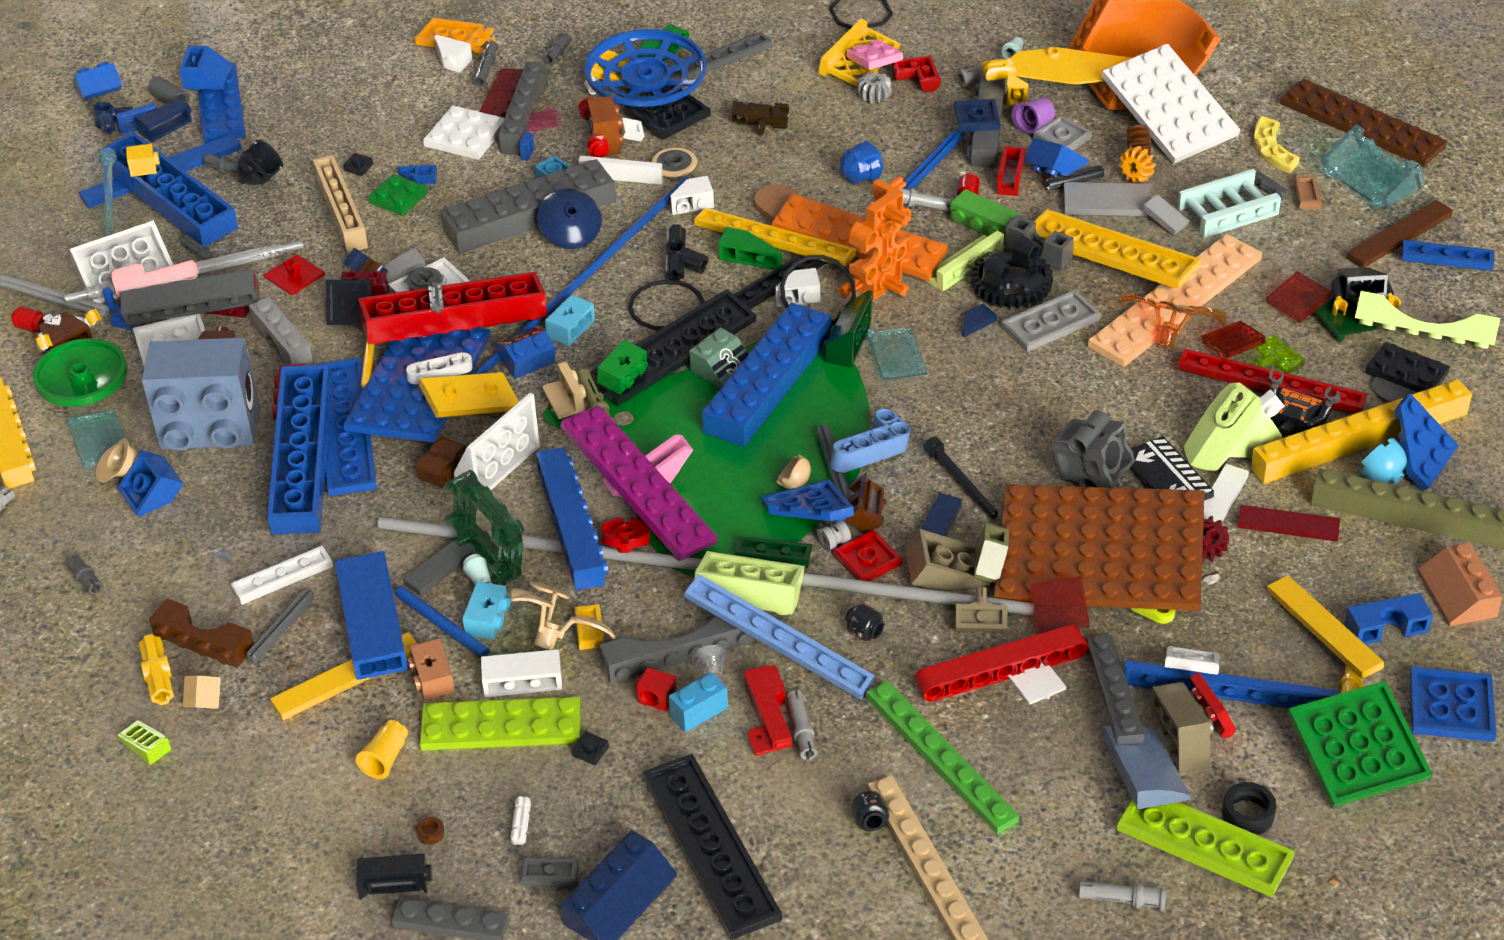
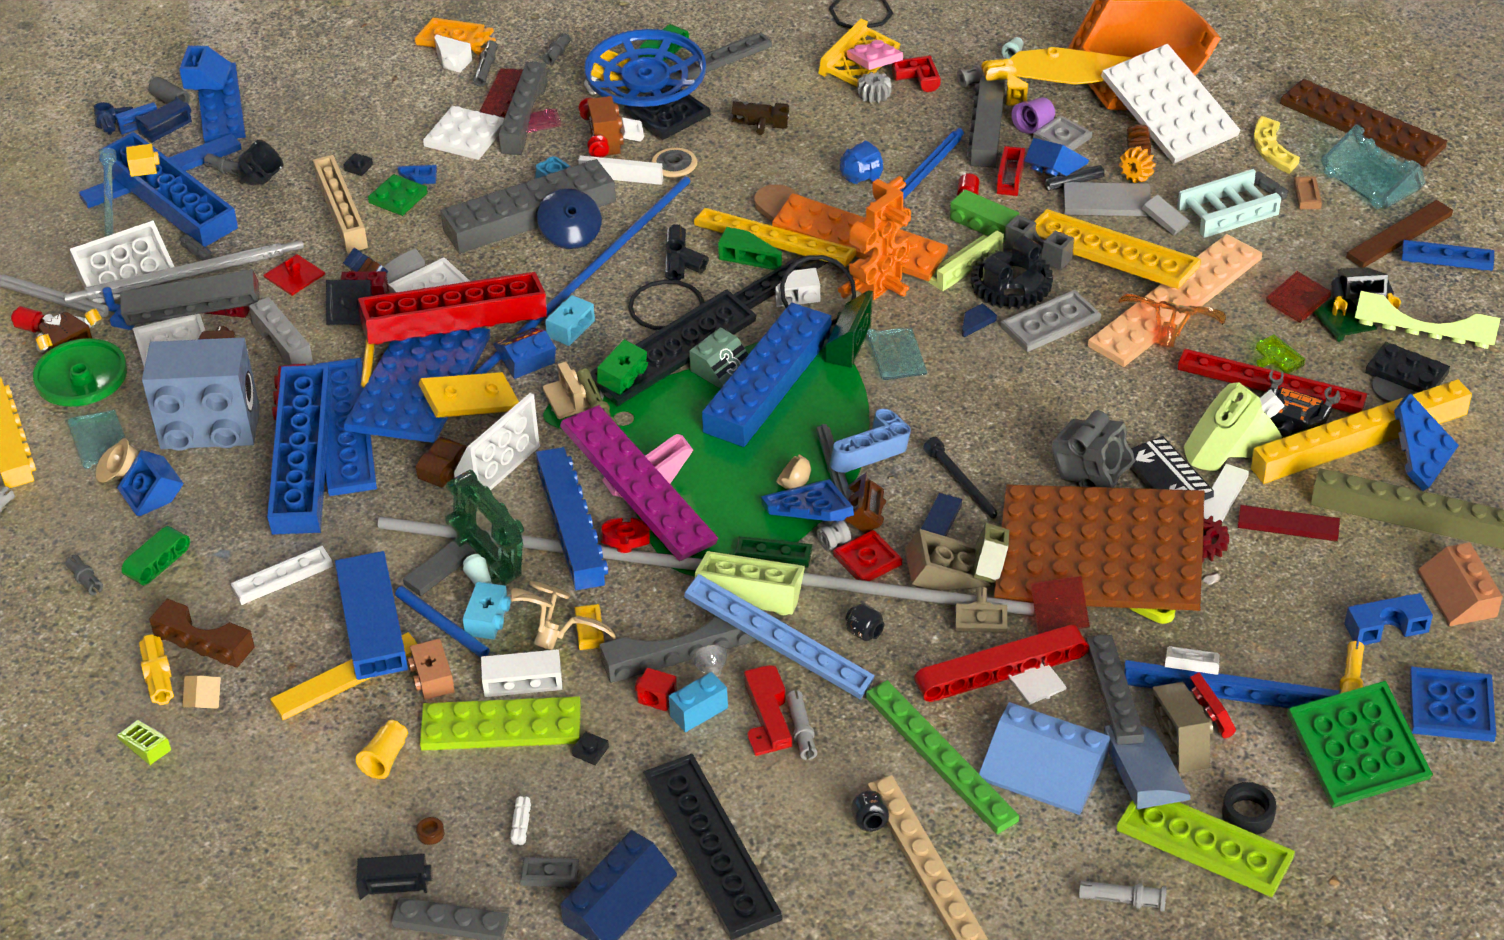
(97, 81): slope -> none
(136, 277): piece -> none
(155, 555): none -> green beam
(279, 626): dark grey axle -> none
(426, 274): dark grey gear -> none
(436, 297): axle -> none
(451, 366): white beam -> none
(526, 146): blue tile -> none
(692, 196): white slope -> none
(912, 197): light grey pin -> none
(976, 115): dark blue tile -> none
(1045, 758): none -> medium blue slope
(1233, 339): clear red tile -> none
(1325, 627): yellow tile -> none
(1385, 463): medium azure cylinder -> none

